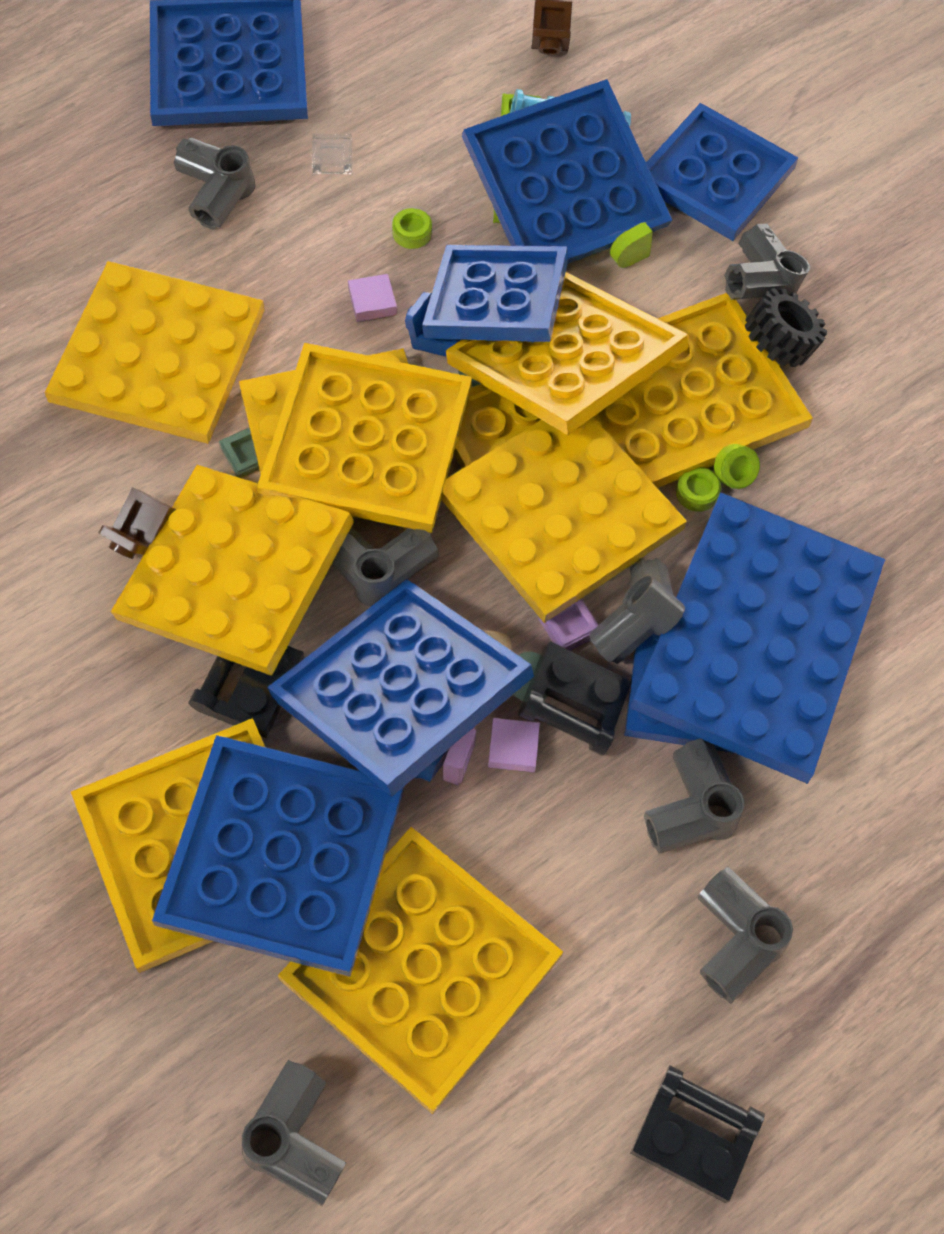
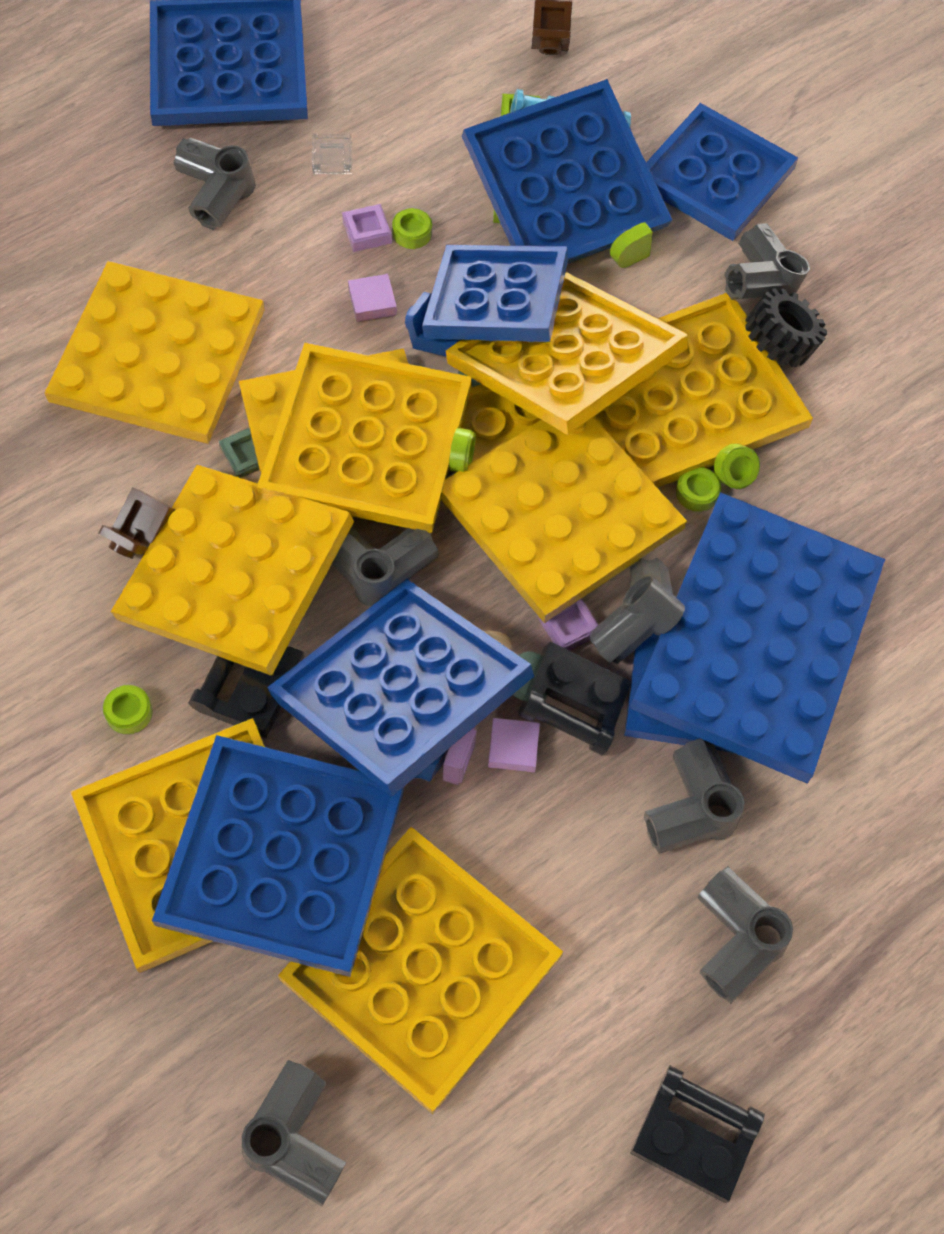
(127, 709): none -> lime tile
(367, 227): none -> lavender tile
(462, 450): none -> lime tile

